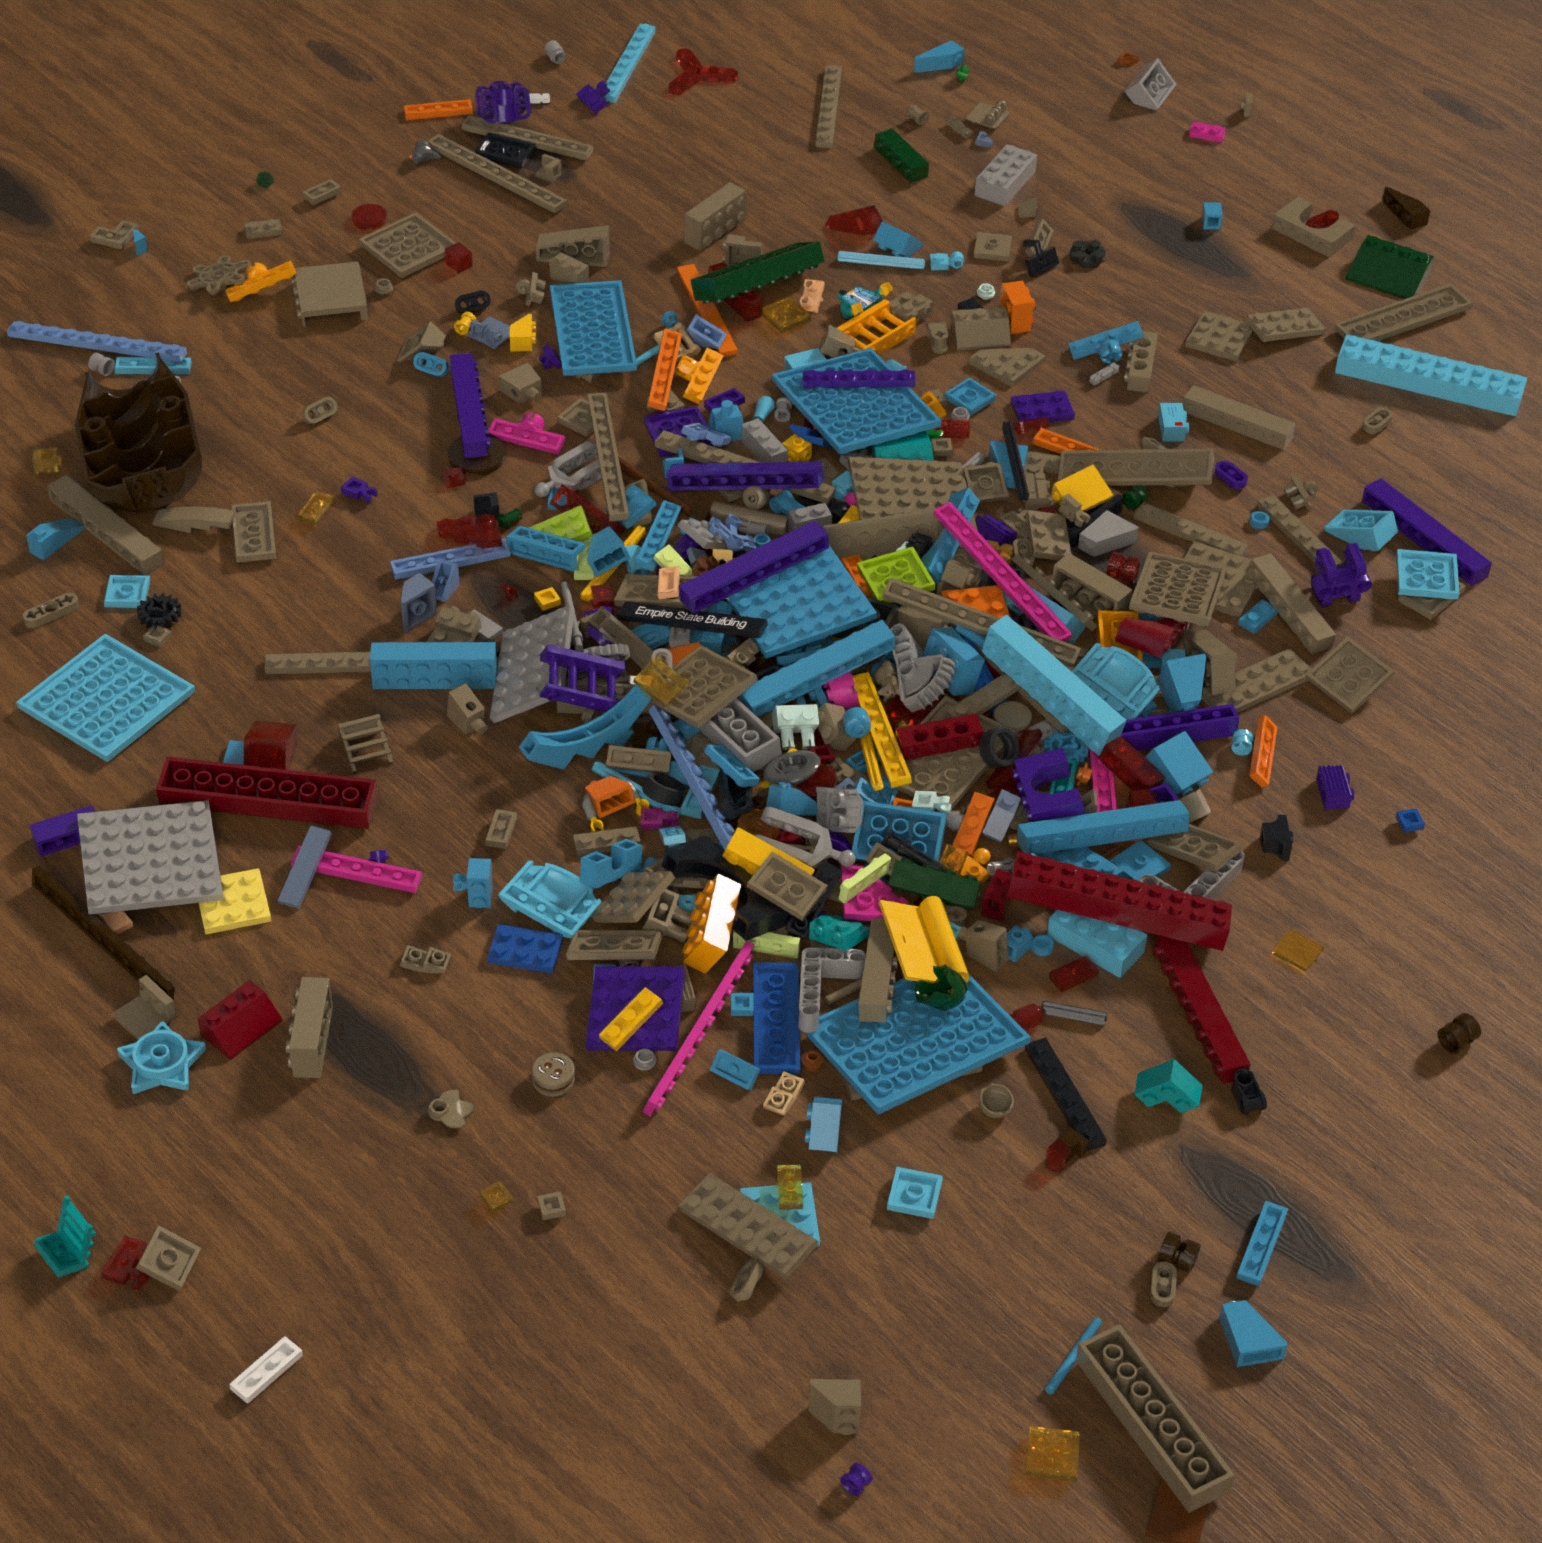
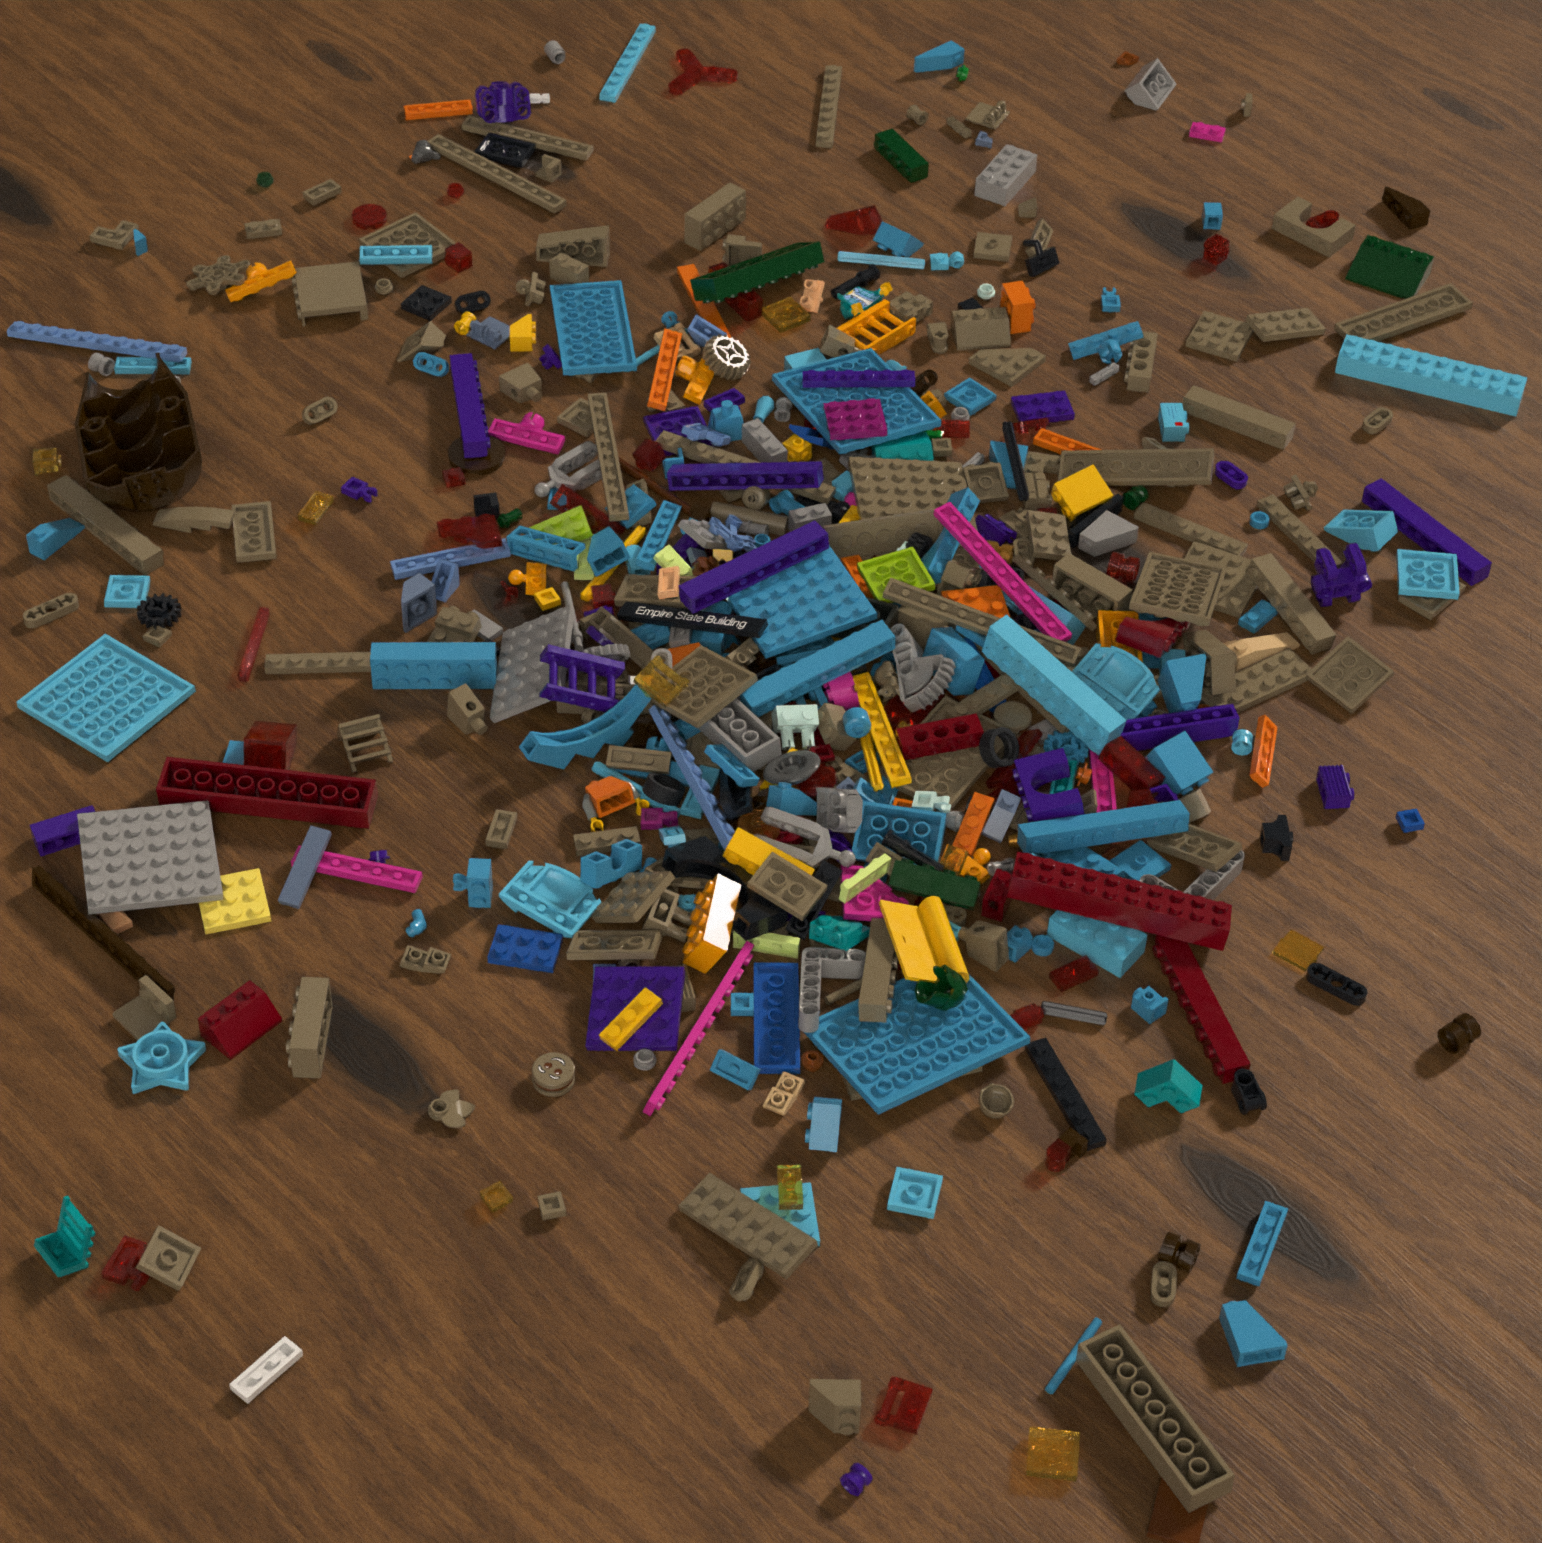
(253, 644): none -> clear red axle
(395, 254): none -> medium azure brick
(418, 925): none -> dark azure arm
(426, 303): none -> black plate
(455, 190): none -> clear red plate
(534, 578): none -> light orange plate
(594, 98): dark purple plate -> none
(648, 455): none -> clear red brick
(726, 357): none -> dark tan gear
(855, 419): none -> magenta plate
(861, 279): none -> black pin
(911, 1407): none -> clear red plate
(920, 383): none -> dark brown piece
(1072, 510): dark tan plate -> none
(1080, 250): pearl dark grey plate -> none
(1110, 301): none -> dark azure plate
(1149, 1004): none -> dark azure brick
(1216, 249): none -> clear red brick
(1255, 649): none -> tan wedge
(1352, 986): none -> black beam

